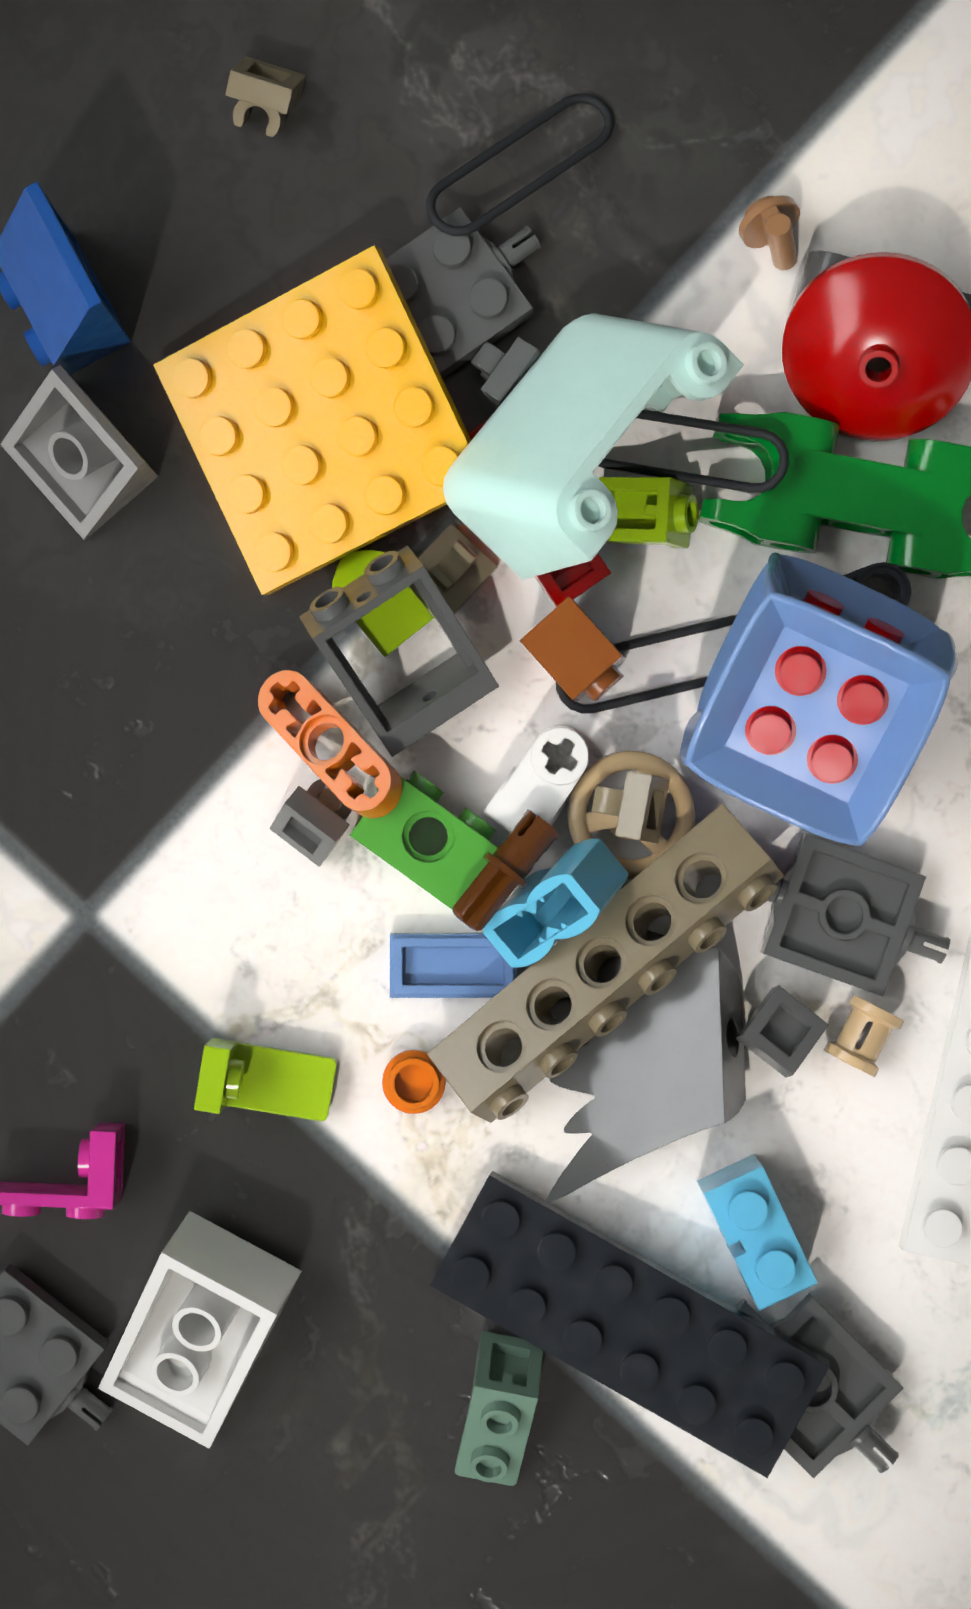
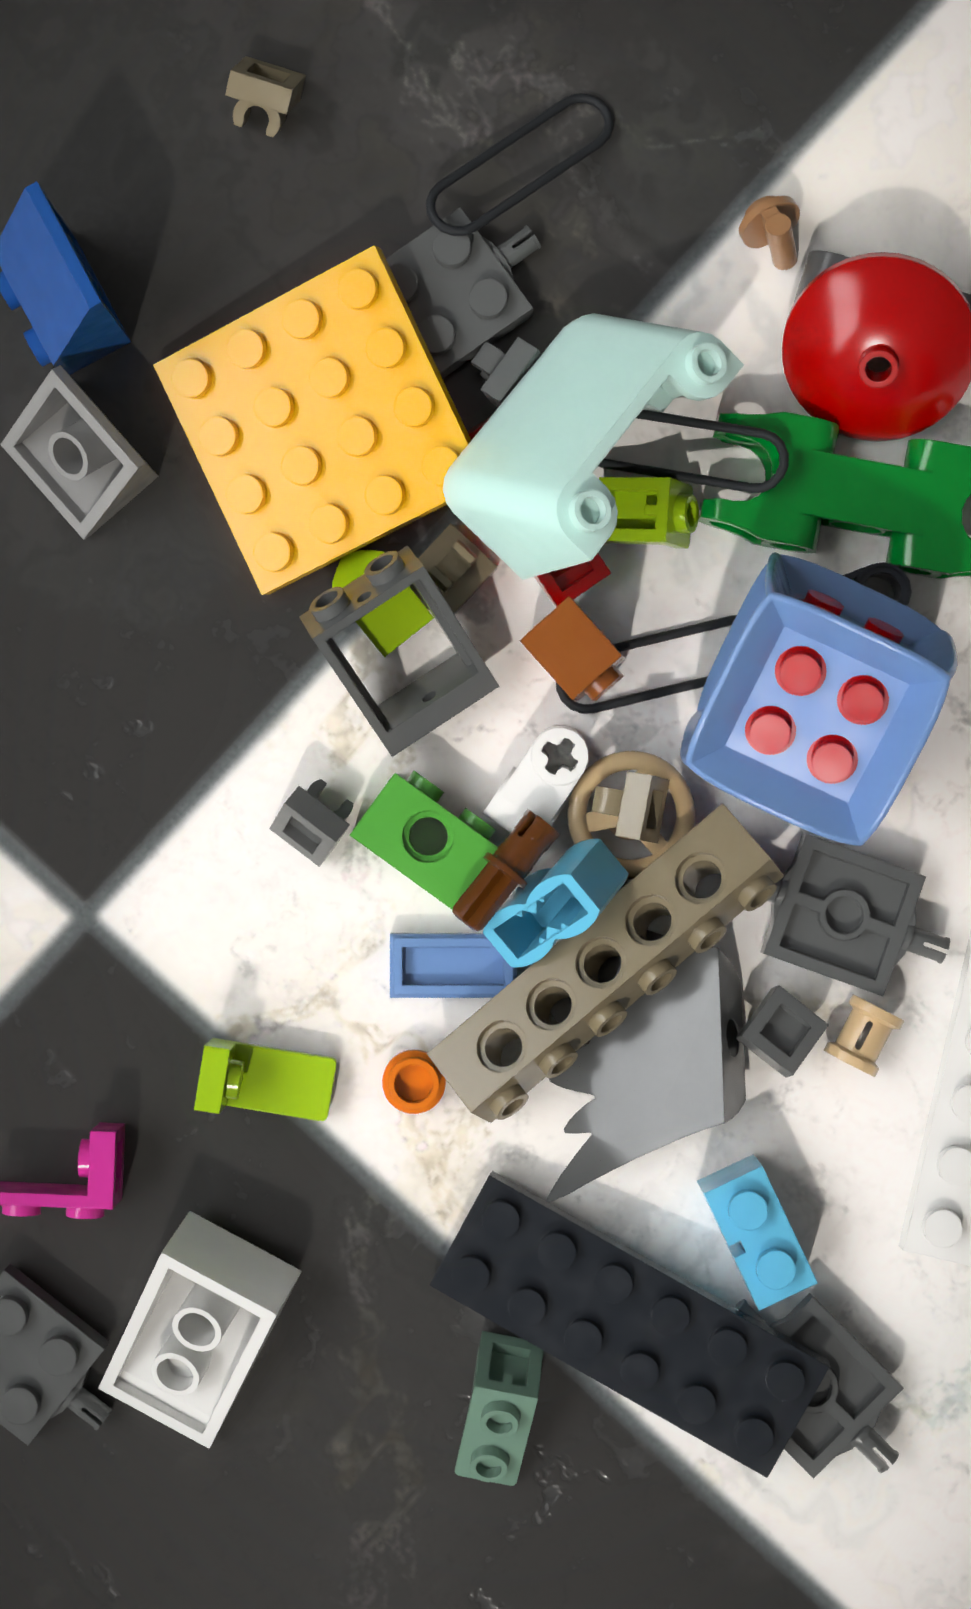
(355, 749): orange beam -> none

